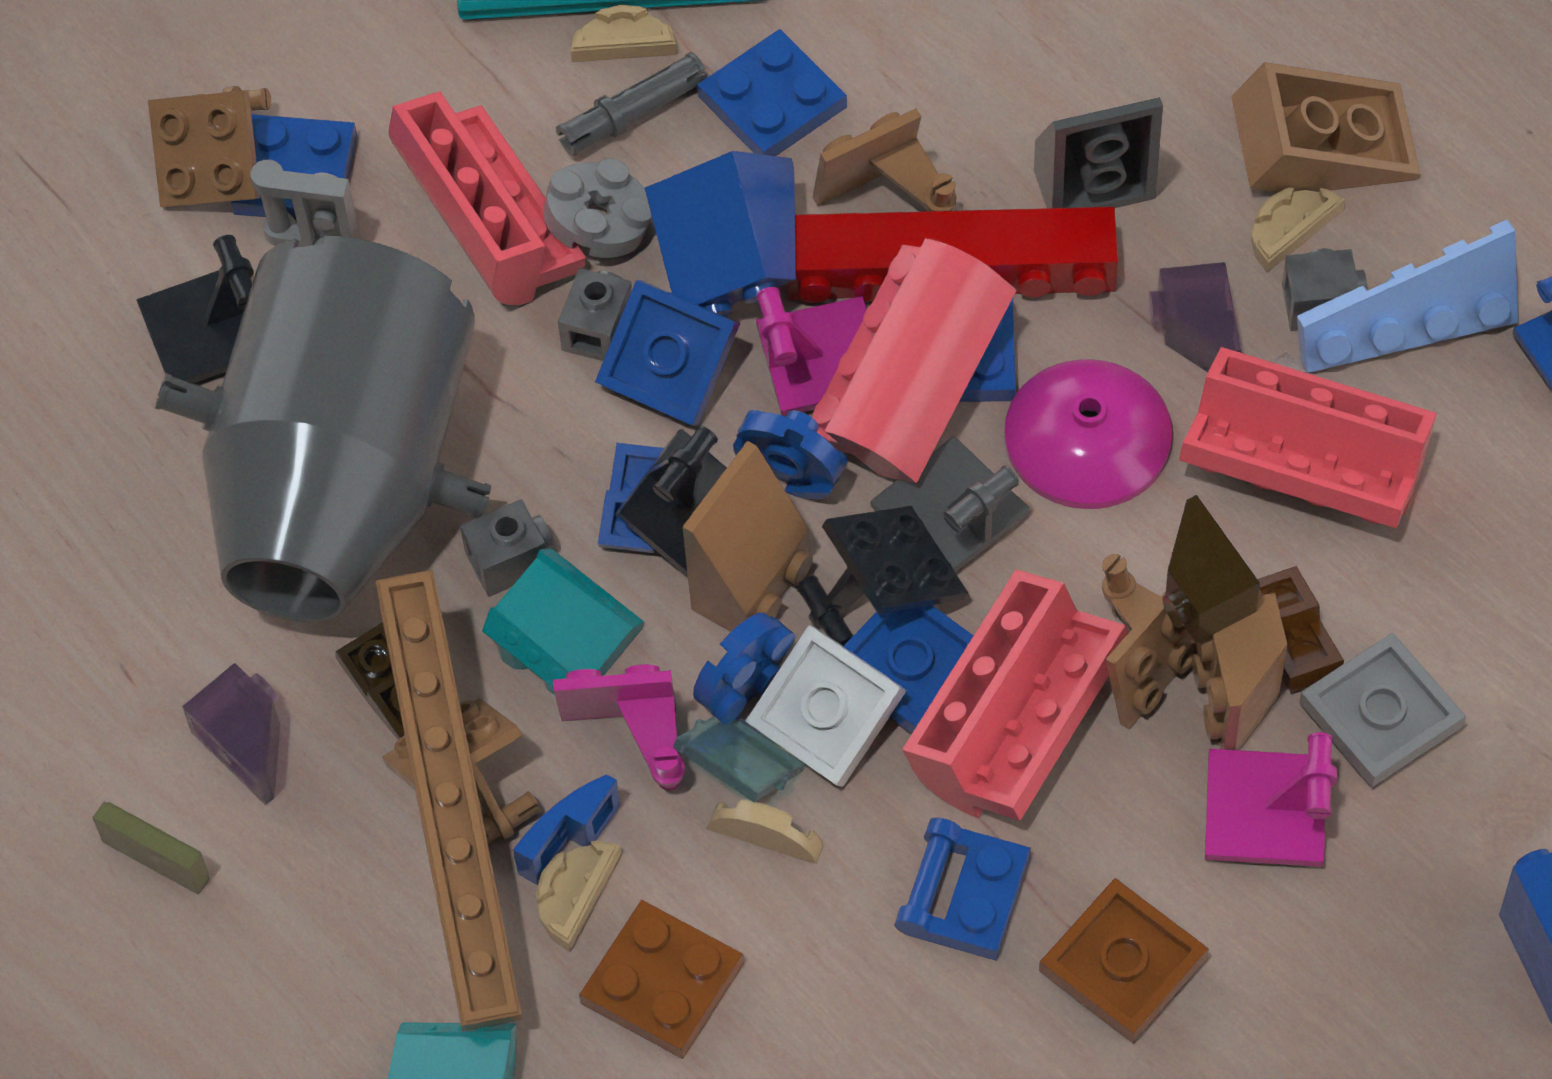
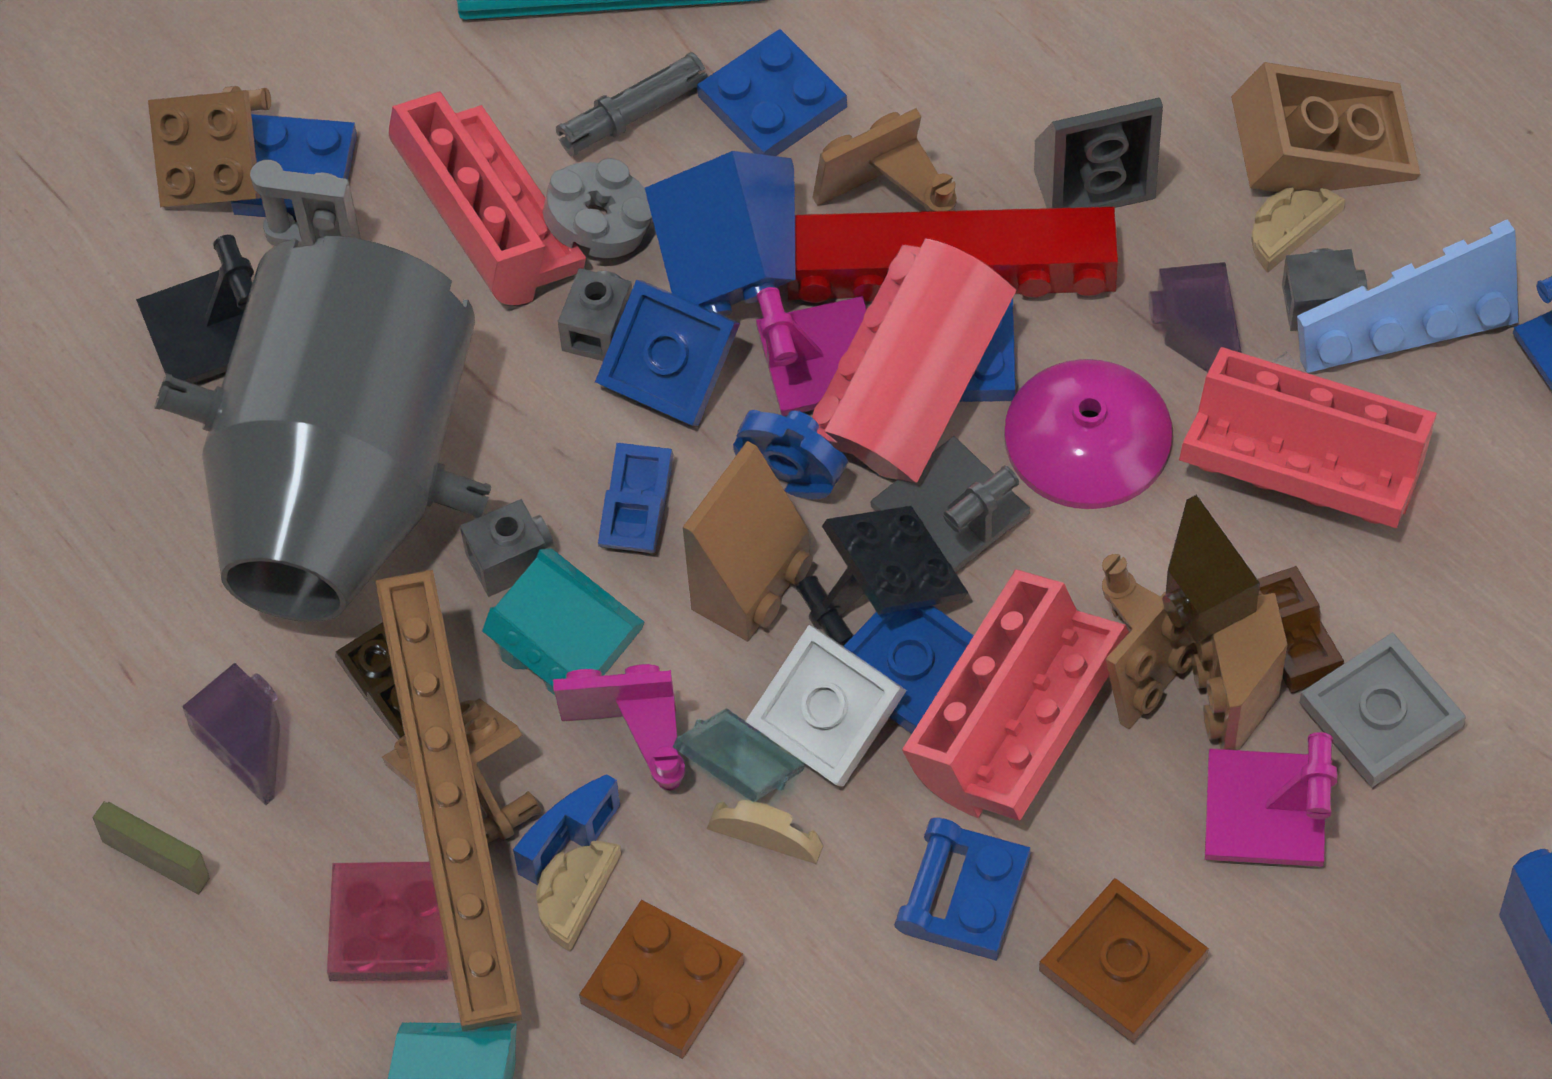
(385, 923): none -> clear pink plate
(622, 34): tan tile -> none
(672, 493): black plate -> none
(746, 669): blue plate -> none

